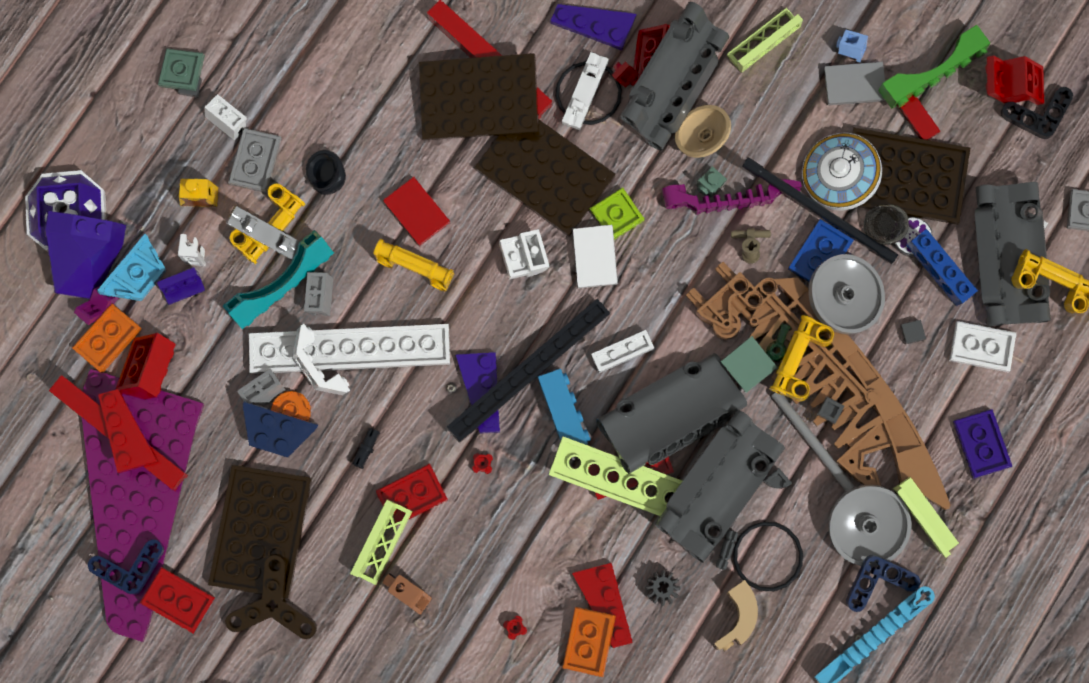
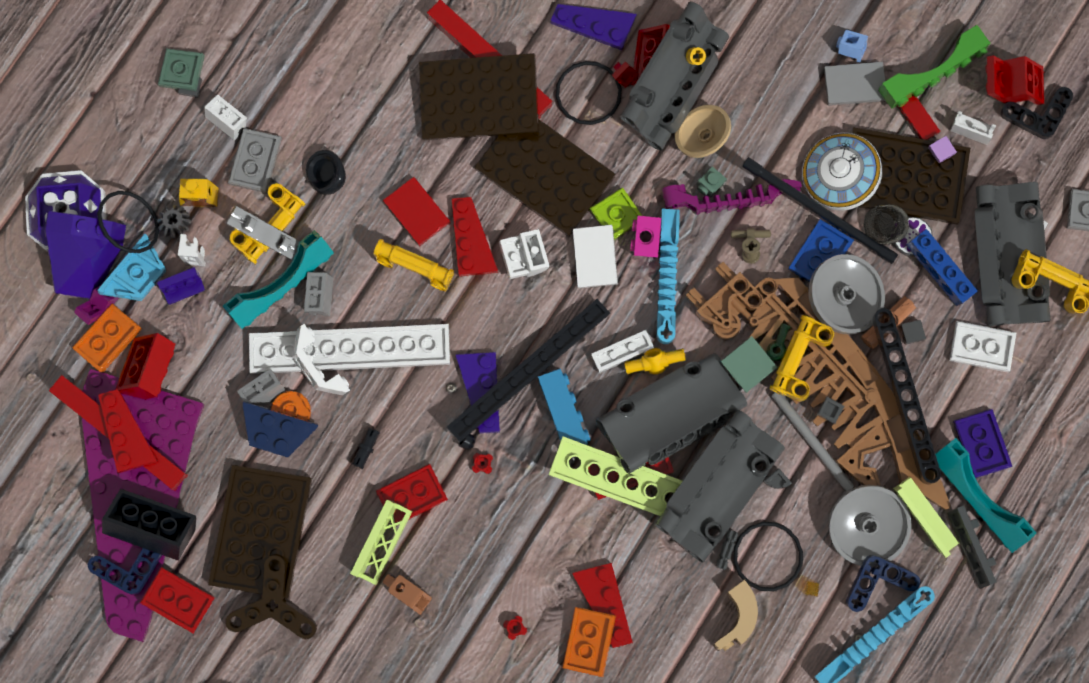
(114, 242): none -> black piece
(149, 524): none -> black brick
(168, 216): none -> flat silver gear
(467, 442): none -> black hinge
(471, 243): none -> red wing
(585, 91): white hinge -> none
(650, 248): none -> dark pink brick
(655, 361): none -> yellow pin
(665, 580): dark grey gear -> none
(667, 274): none -> medium azure piece
(692, 51): none -> yellow bush
(767, 43): yellowish green fence -> none
(811, 589): none -> clear yellow piece
(900, 312): none -> nougat piece
(905, 406): none -> black beam
(942, 149): none -> lavender tile
(971, 546): none -> dark grey hinge
(972, 128): none -> white hinge
(1010, 528): none -> teal arch

